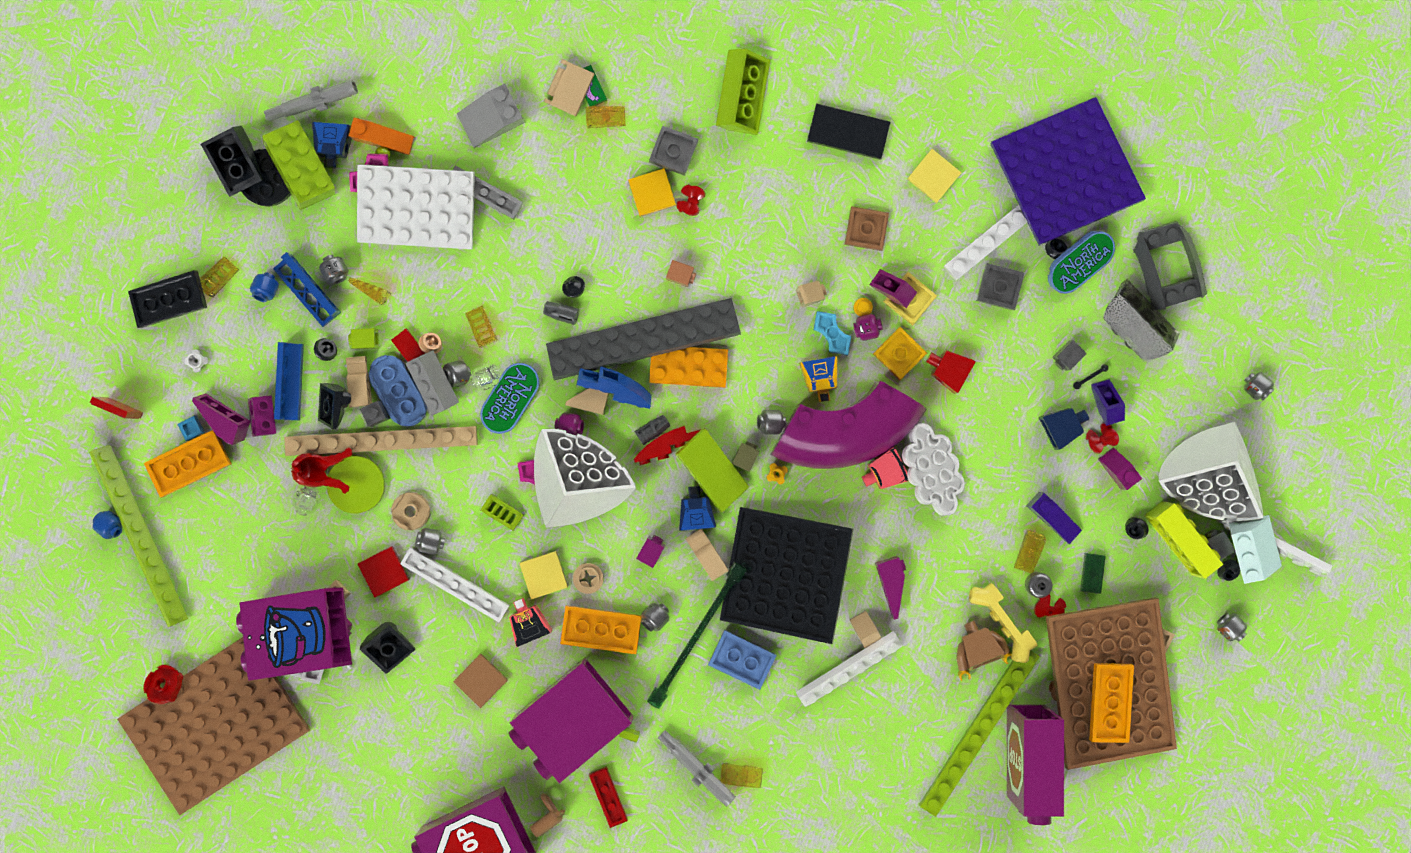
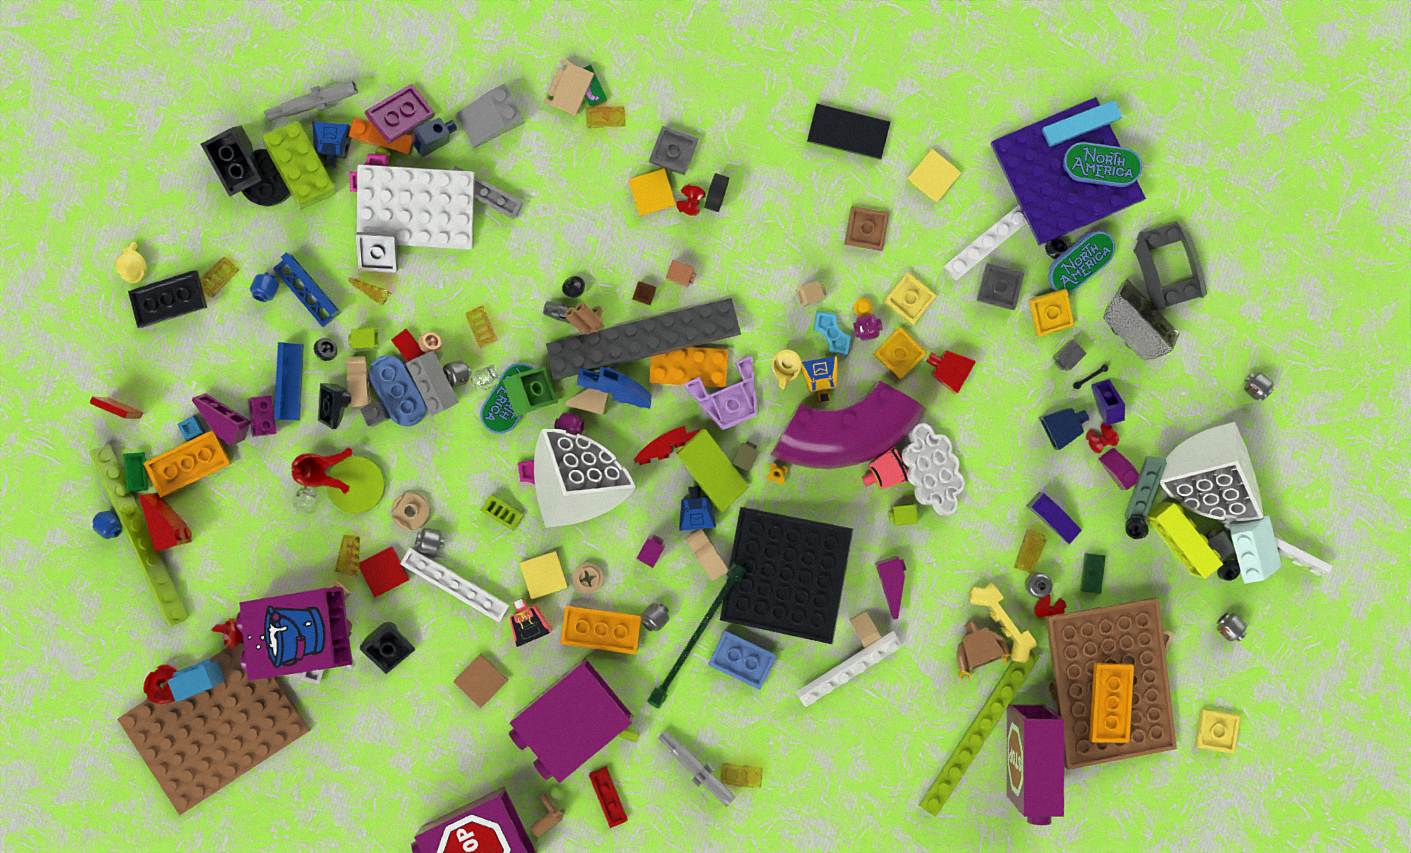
(131, 264): none -> light yellow hat
(135, 472): none -> green tile
(164, 524): none -> red slope
(190, 360): white plate -> none
(196, 679): none -> dark azure brick
(231, 634): none -> red hat
(333, 269): flat silver head -> none
(348, 562): none -> clear yellow slope
(377, 252): none -> plate
(381, 440): tan plate -> none
(399, 113): none -> magenta tile
(432, 136): none -> torso
(530, 391): none -> bright green slope
(584, 318): none -> medium nougat piece
(644, 293): none -> reddish brown plate
(652, 429): dark grey hinge -> none
(716, 192): none -> black tyre
(732, 403): none -> lavender wing
(743, 91): lime slope -> none
(771, 422): flat silver head -> none
(786, 366): none -> light yellow hat
(893, 288): magenta slope -> none
(903, 514): none -> lime brick
(1051, 312): none -> yellow tile
(1082, 123): none -> medium azure tile
(1102, 164): none -> tile
(1145, 487): none -> sand green plate
(1217, 731): none -> light yellow tile

